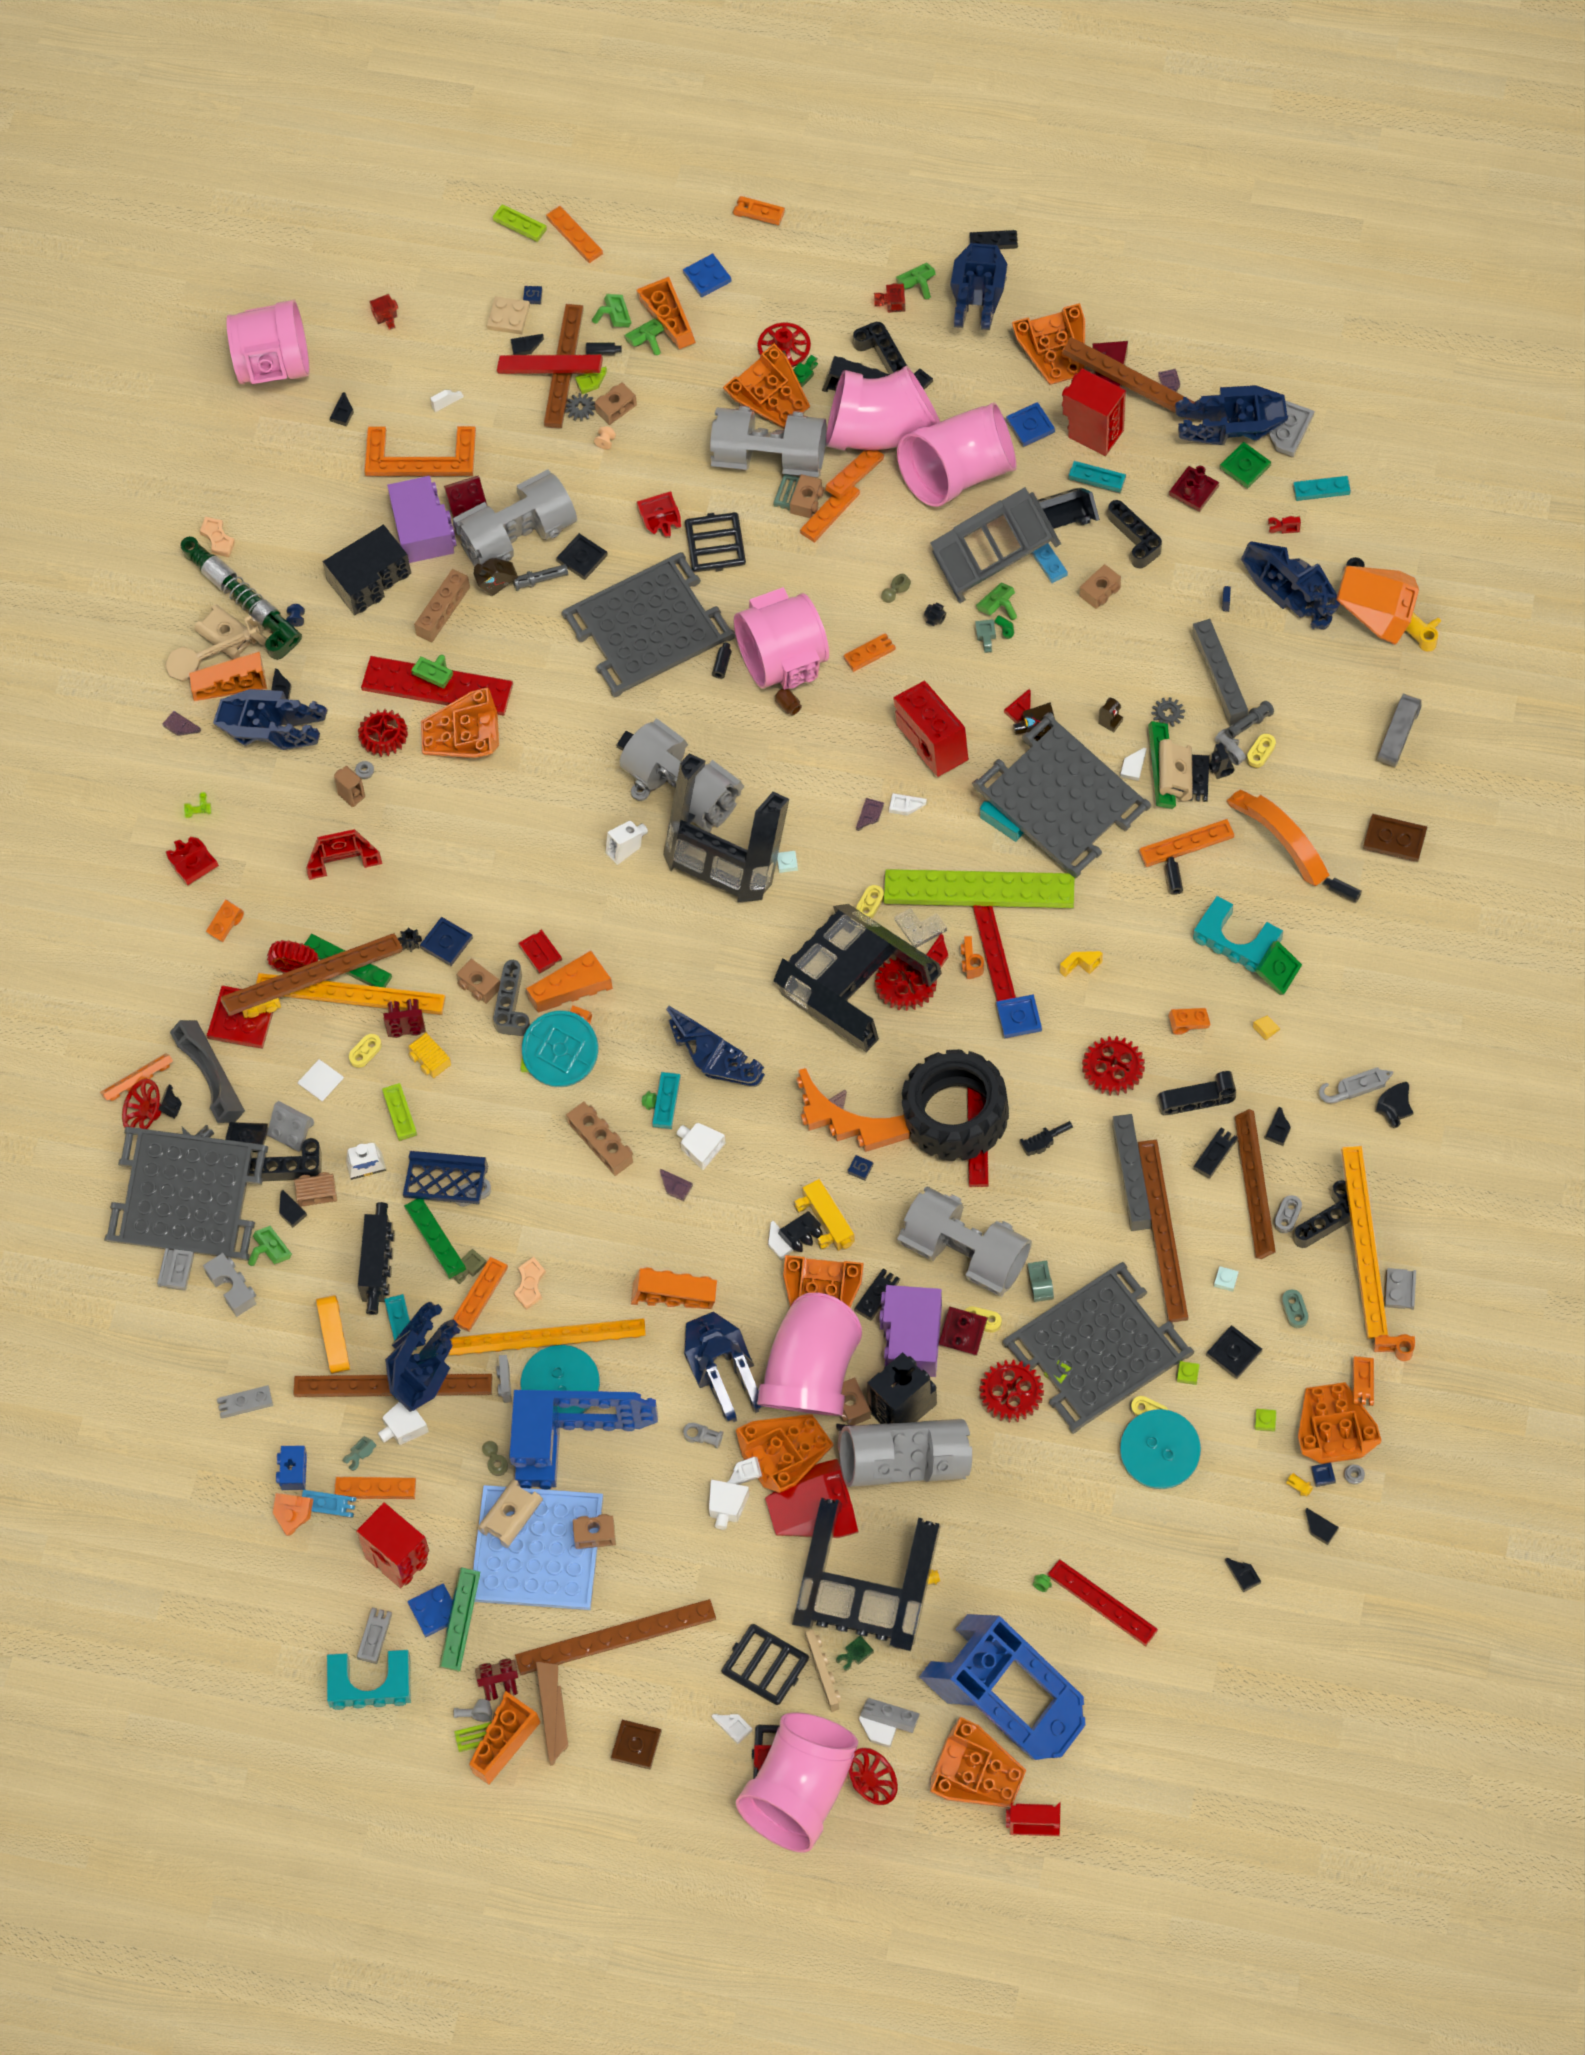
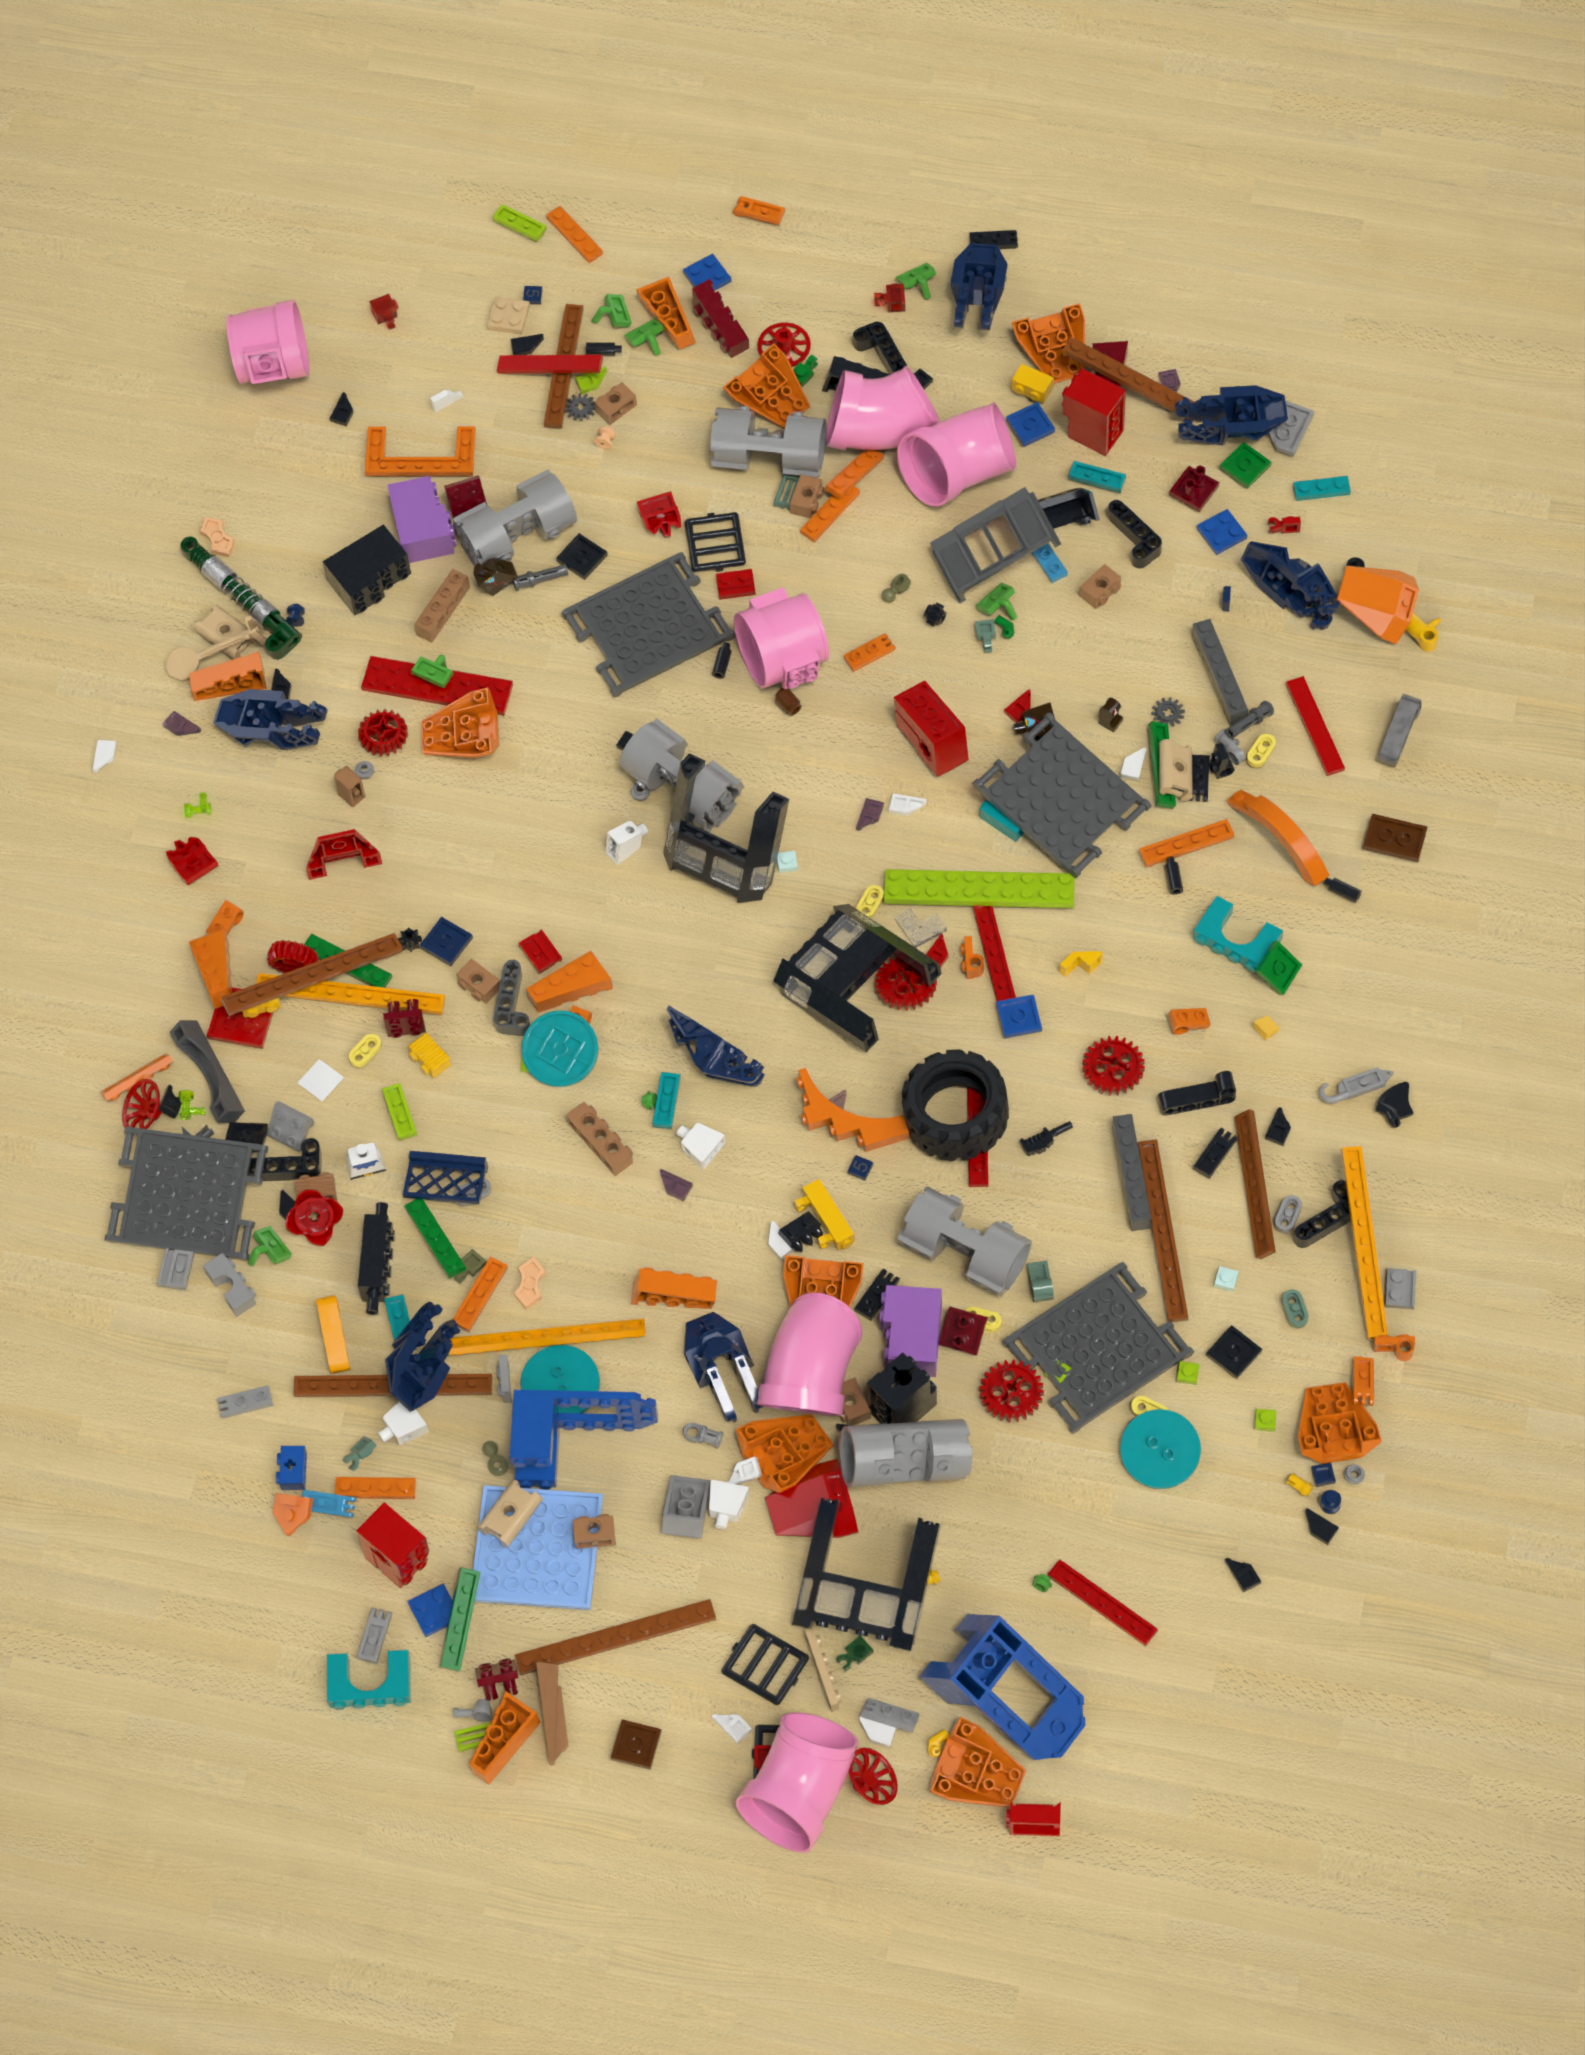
(104, 754): none -> white tile
(187, 1096): none -> clear neon green piece
(213, 961): none -> orange wedge
(318, 1230): none -> red brick
(685, 1506): none -> light grey slope
(719, 319): none -> dark red wedge
(735, 584): none -> red plate
(935, 1741): none -> yellow arm
(1032, 383): none -> yellow brick
(1221, 531): none -> blue plate
(1315, 726): none -> red tile
(1330, 1502): none -> dark blue wheel

